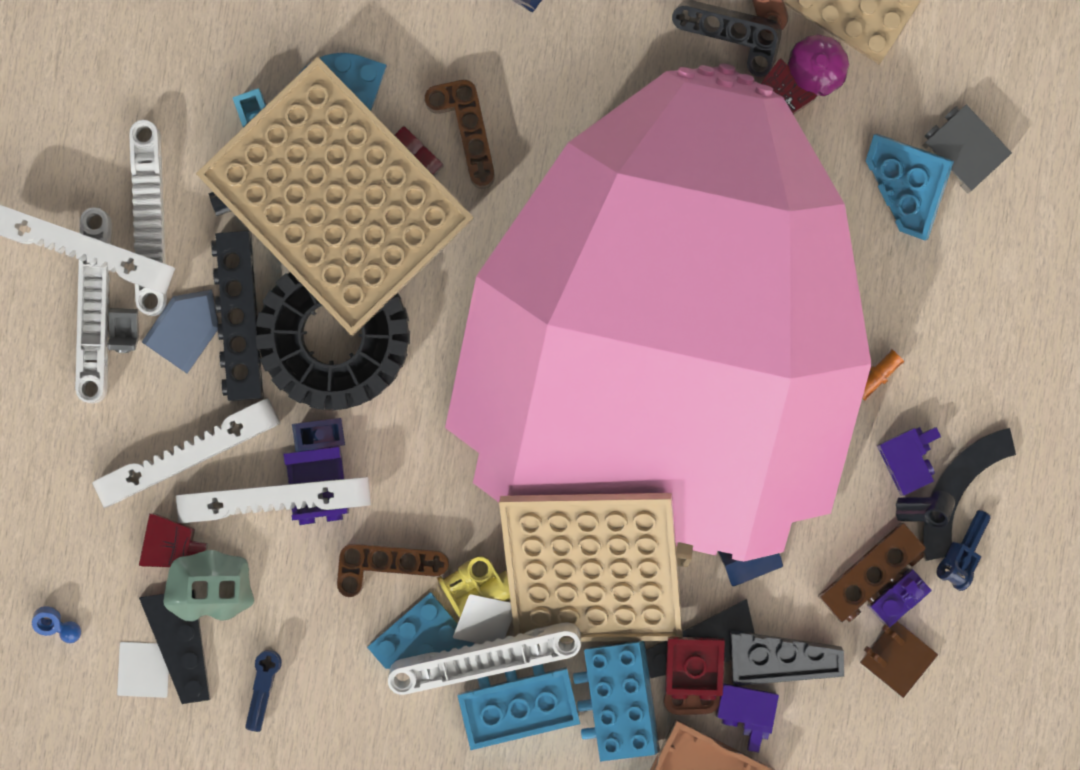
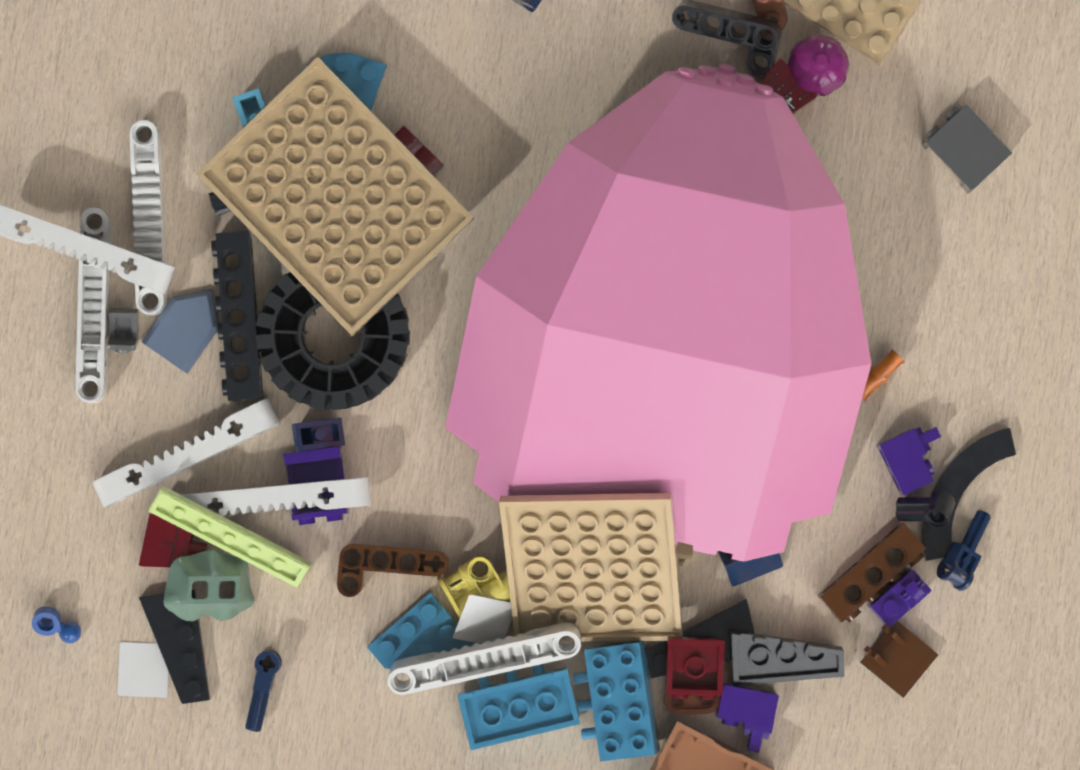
(229, 536): none -> yellowish green tile
(468, 135): reddish brown beam -> none
(909, 182): dark azure plate -> none

